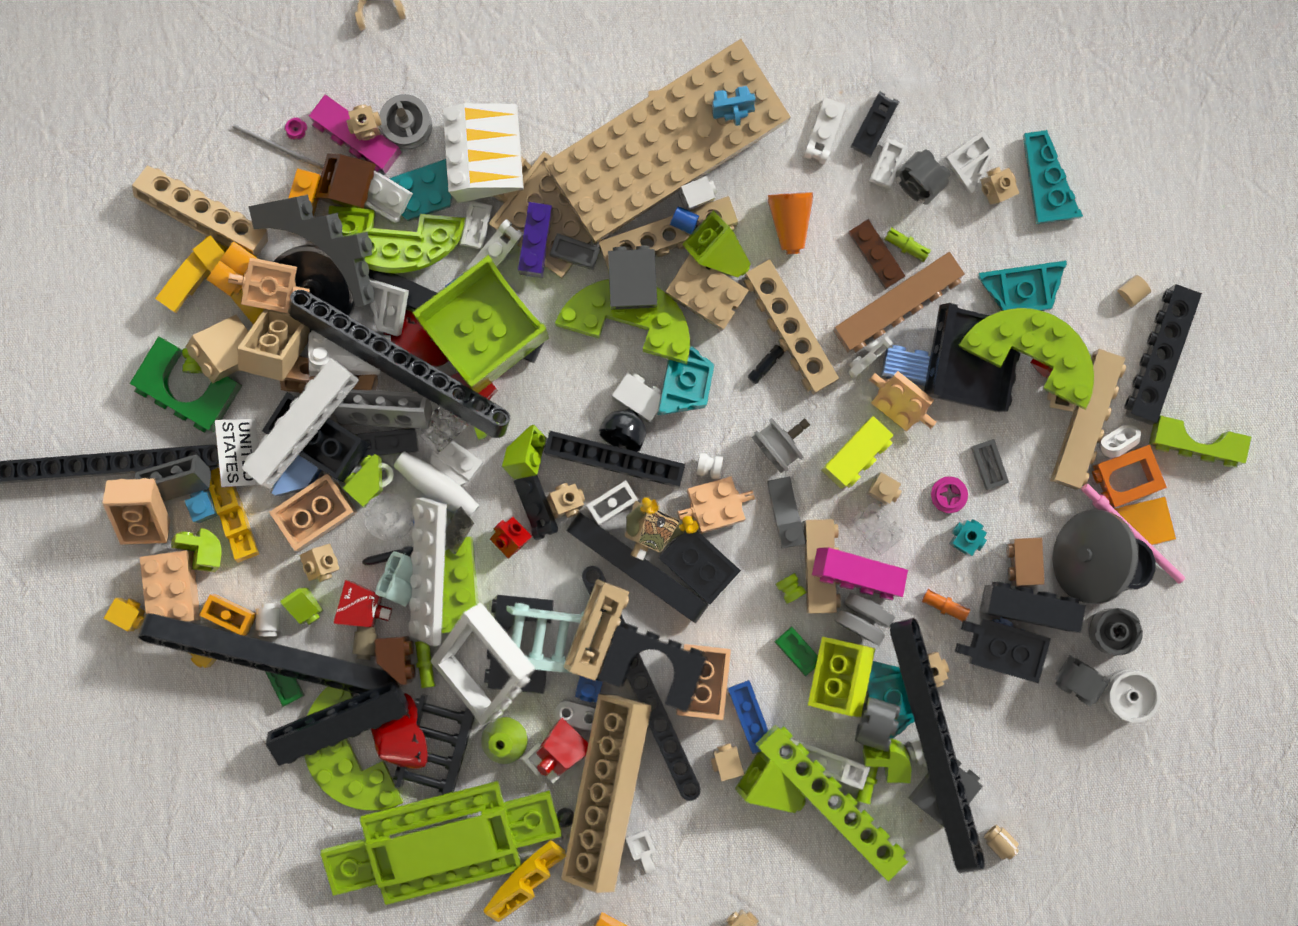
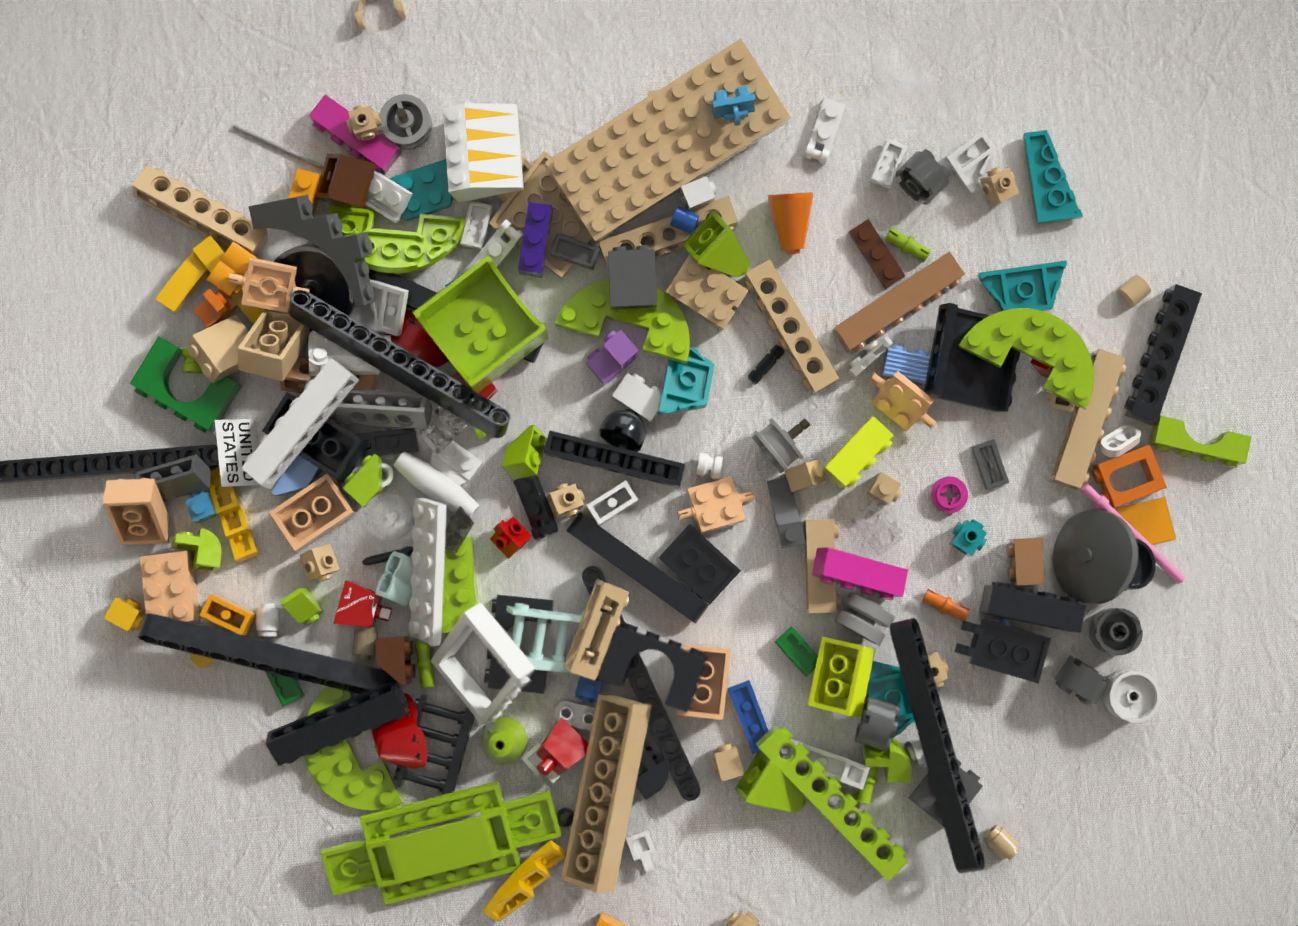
(215, 308): none -> orange brick
(291, 124): dark pink plate -> none
(615, 356): none -> medium lavender brick
(654, 528): torso -> none
(654, 777): none -> black brick
(790, 587): lime wheel -> none
(805, 475): none -> tan brick
(874, 125): black plate -> none

